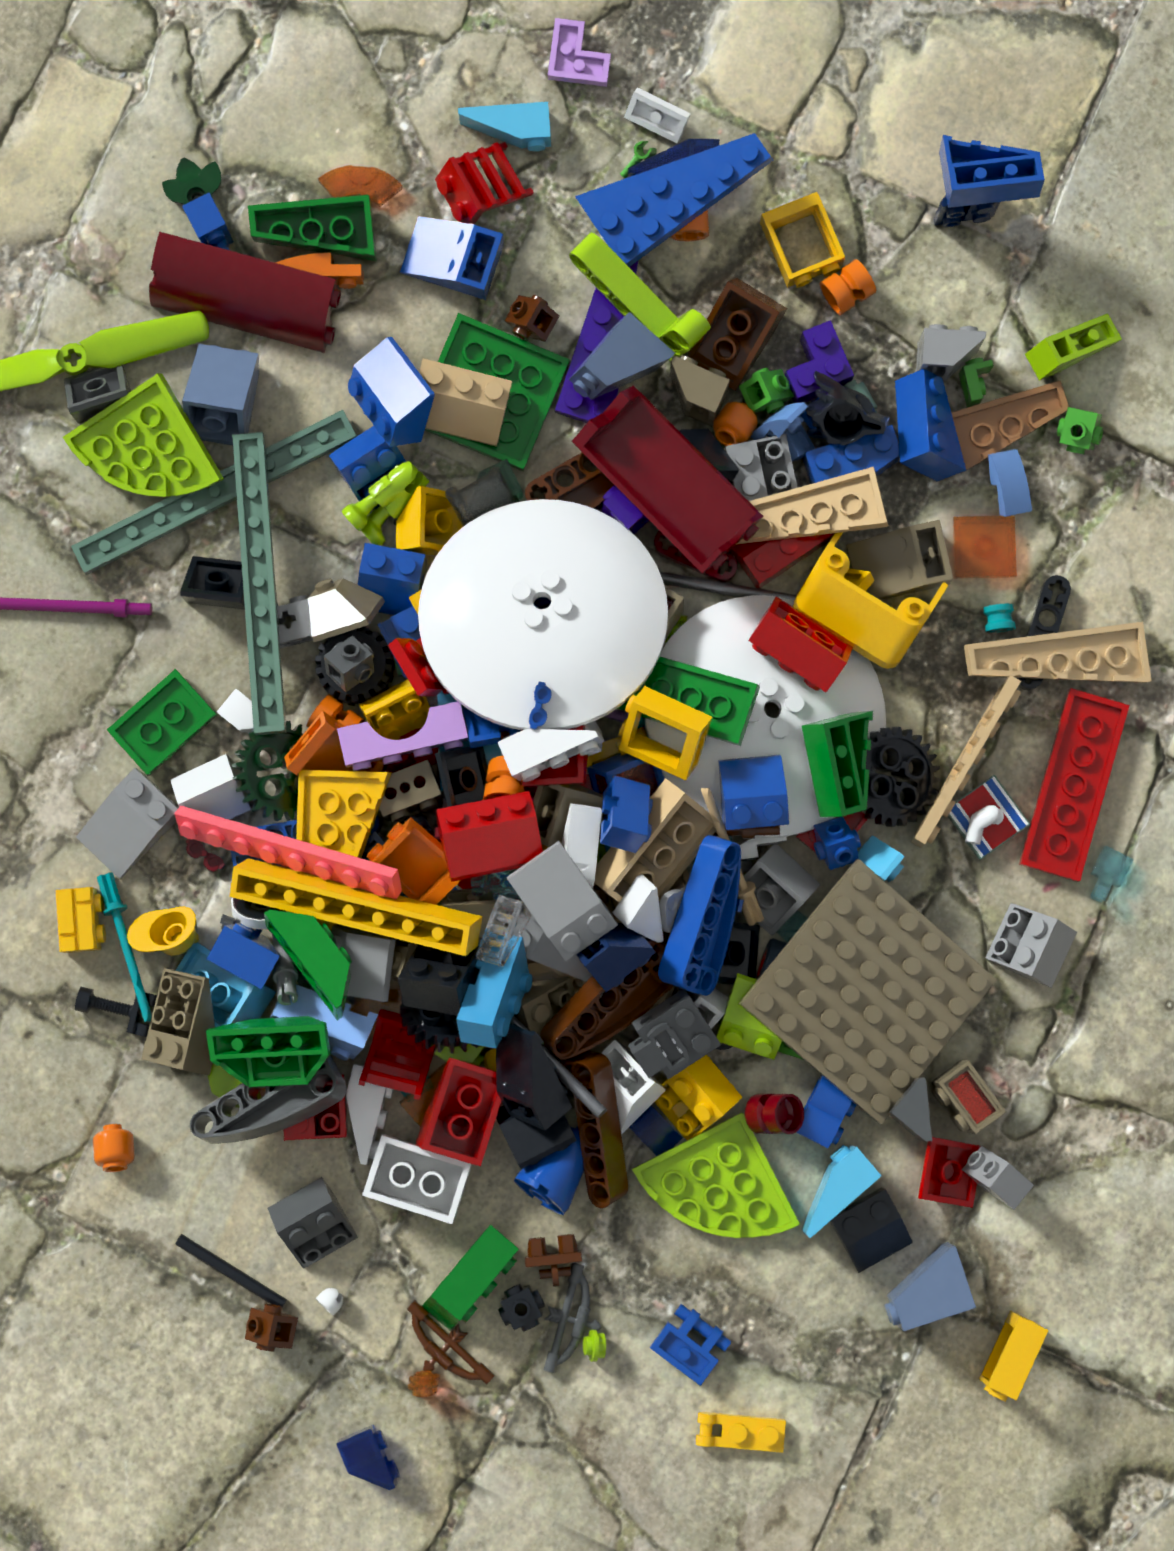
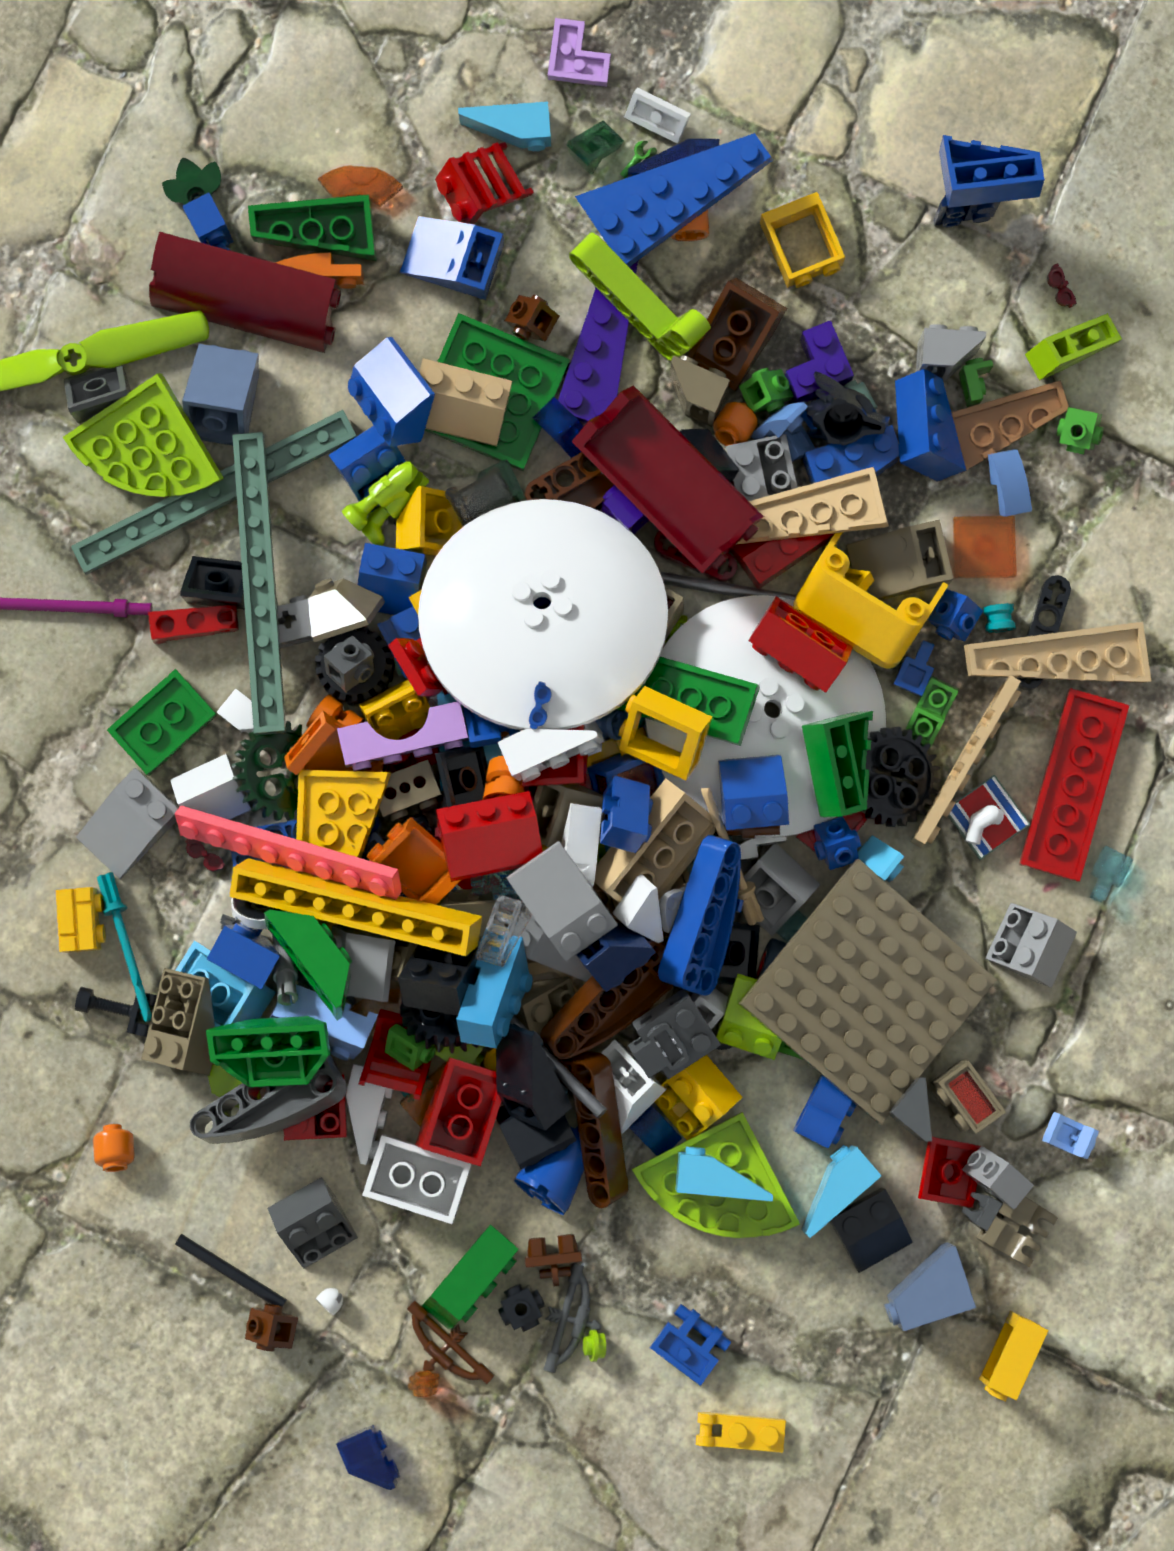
(164, 931): yellow piece -> none
(192, 623): none -> red leg
(405, 1050): none -> bright green bracket
(559, 425): none -> clear blue slope
(594, 145): none -> clear green slope
(611, 724): none -> medium blue wheel
(620, 358): sand blue slope -> none
(706, 1175): none -> medium azure slope
(774, 1113): dark red wheel -> none
(851, 285): orange wheel -> none
(914, 672): none -> blue plate
(932, 709): none -> bright green slope
(955, 616): none -> blue brick
(986, 1213): none -> dark grey tile
(1004, 1232): none -> dark tan legs
(1056, 279): none -> dark red piece
(1070, 1136): none -> light blue bracket

